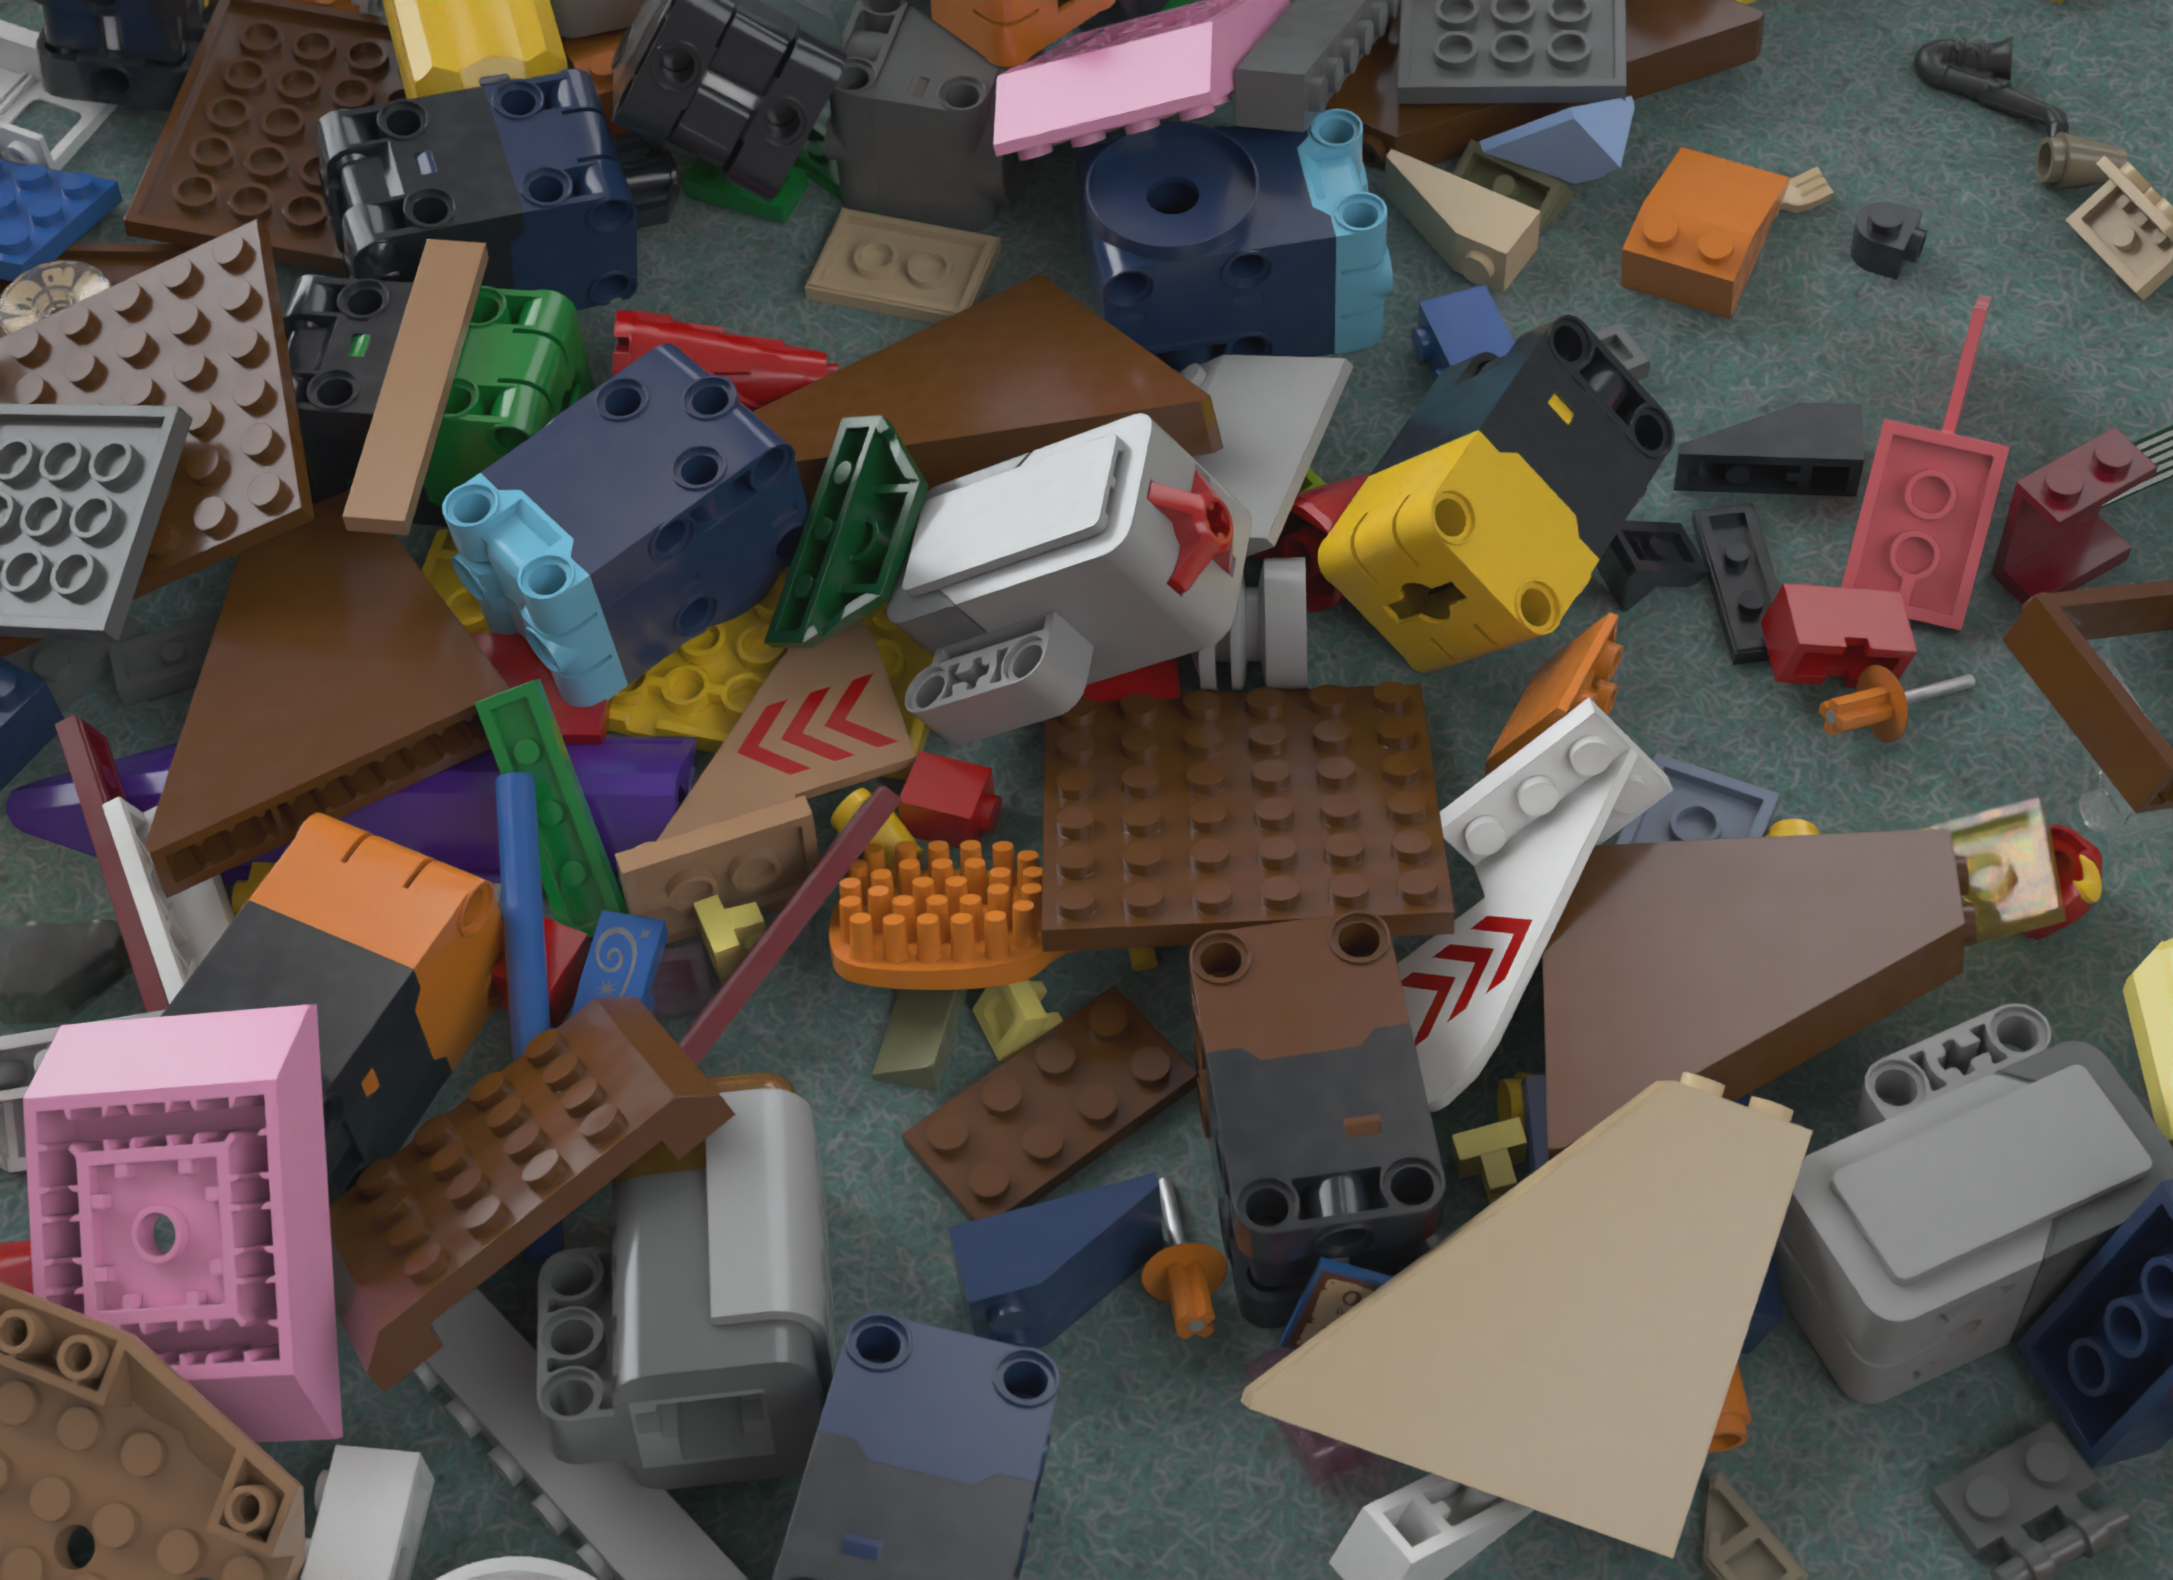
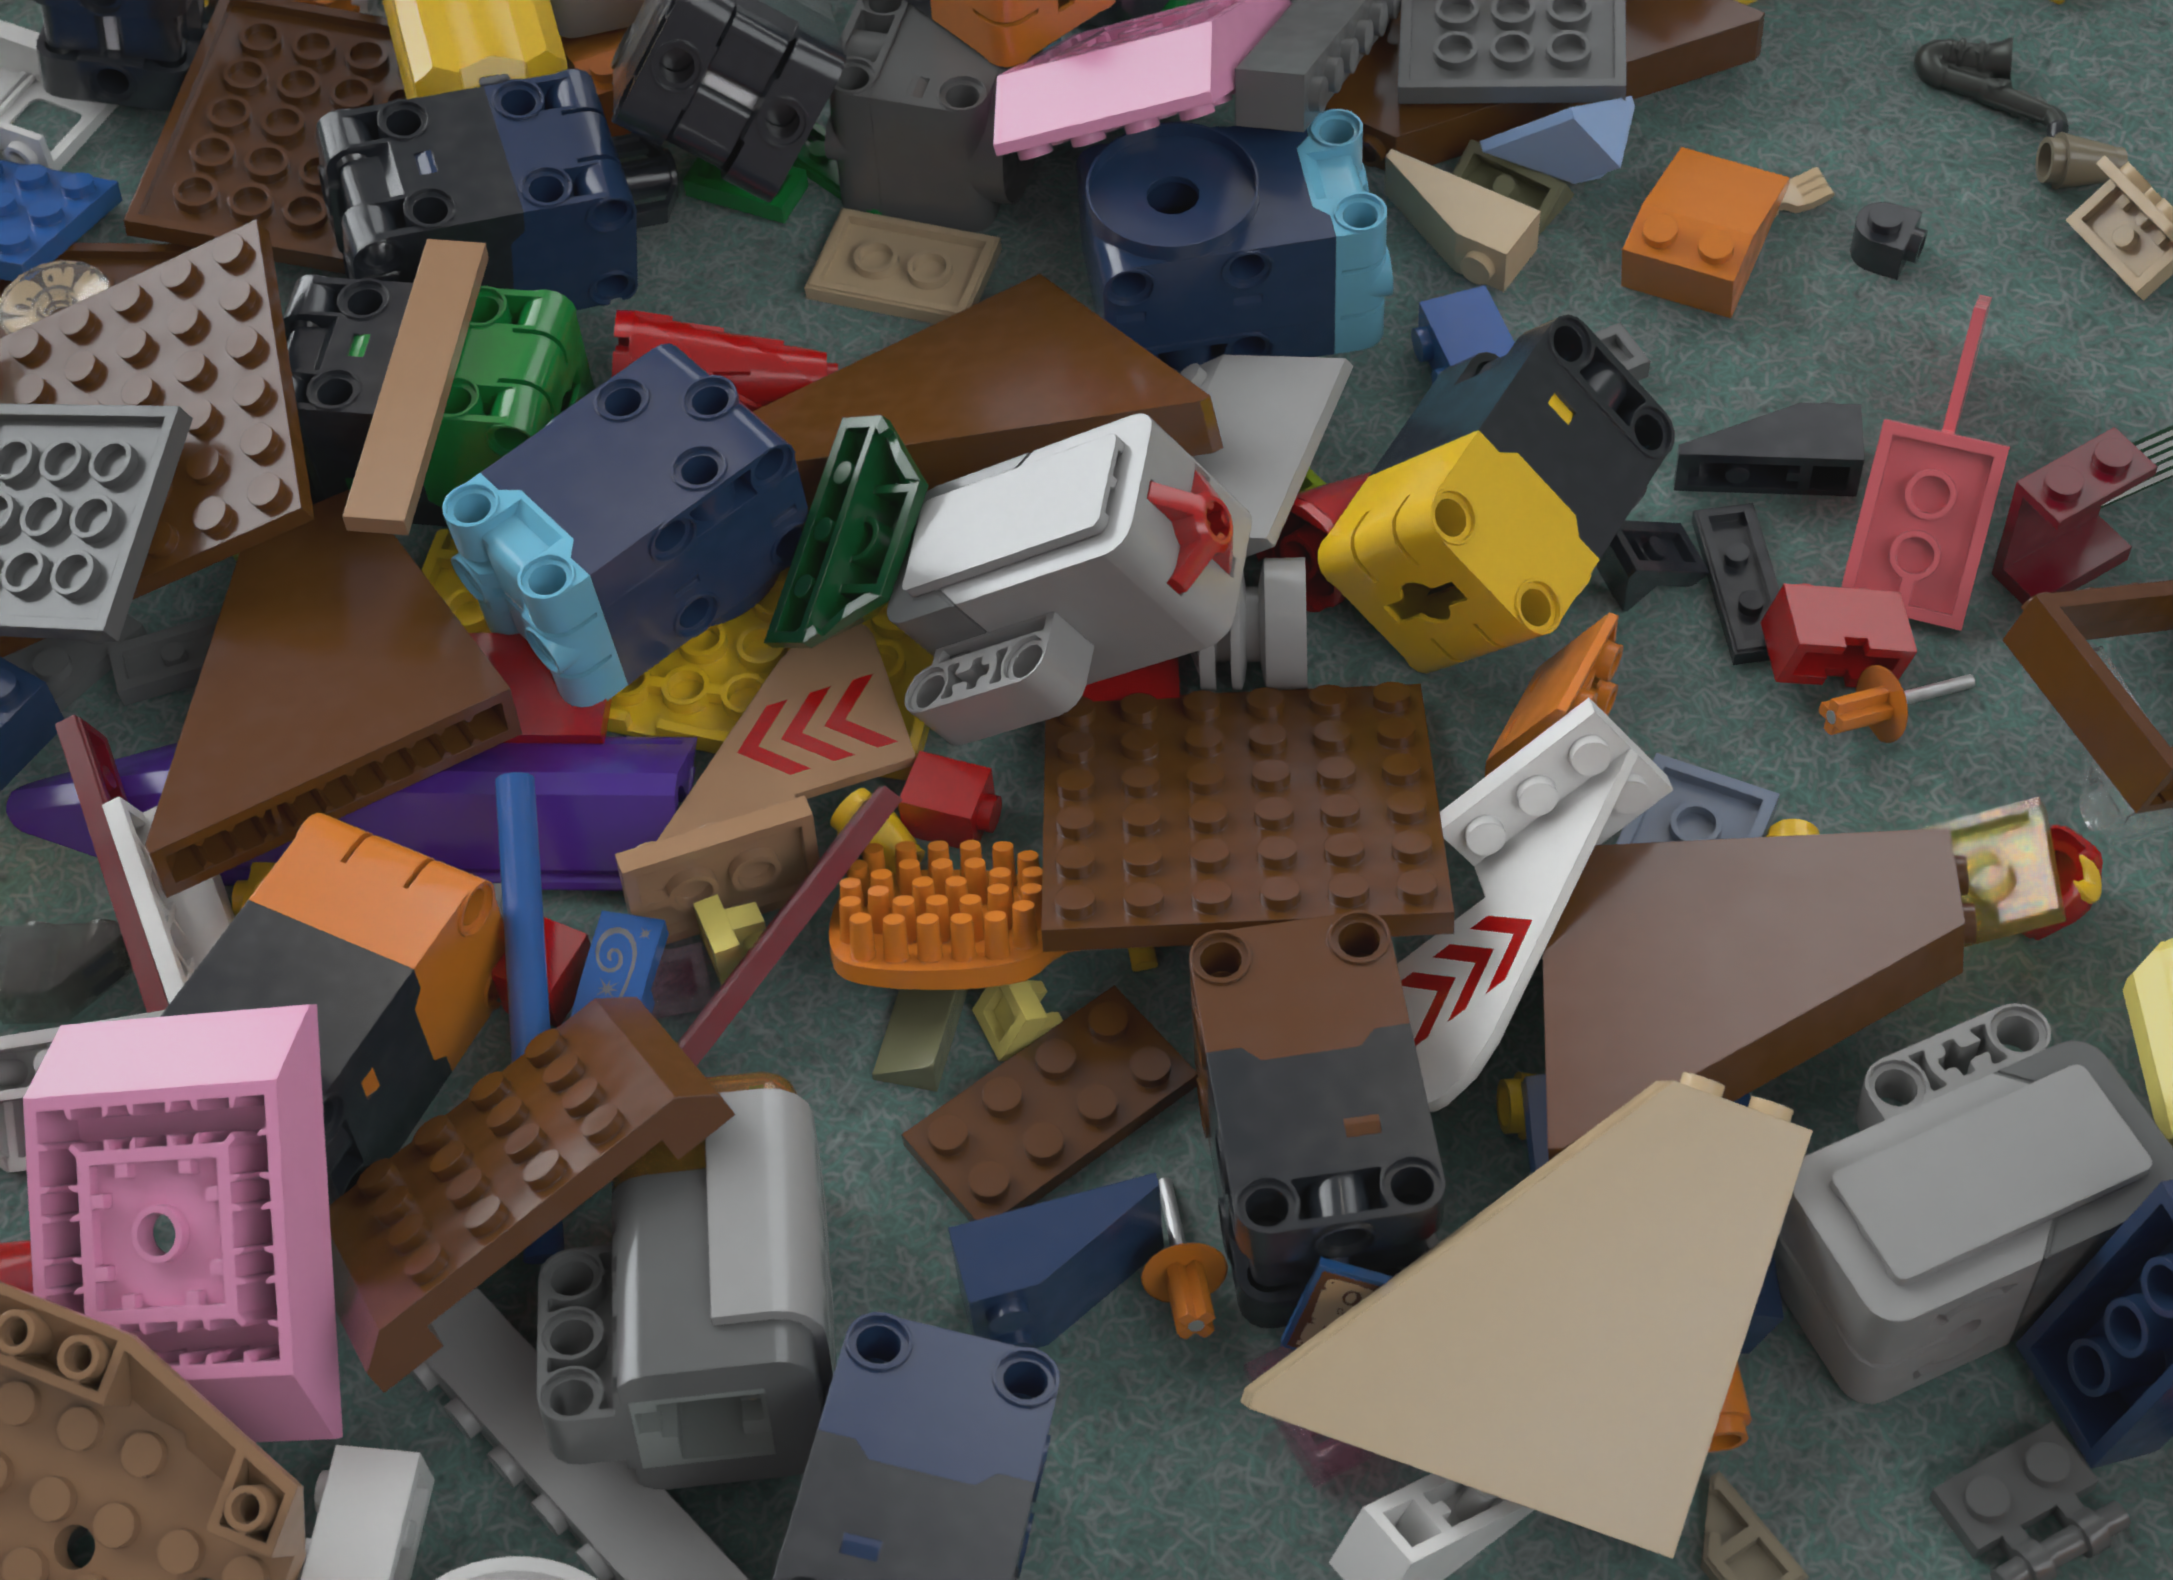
(570, 848): green plate -> none
(1491, 1154): light yellow tile -> none

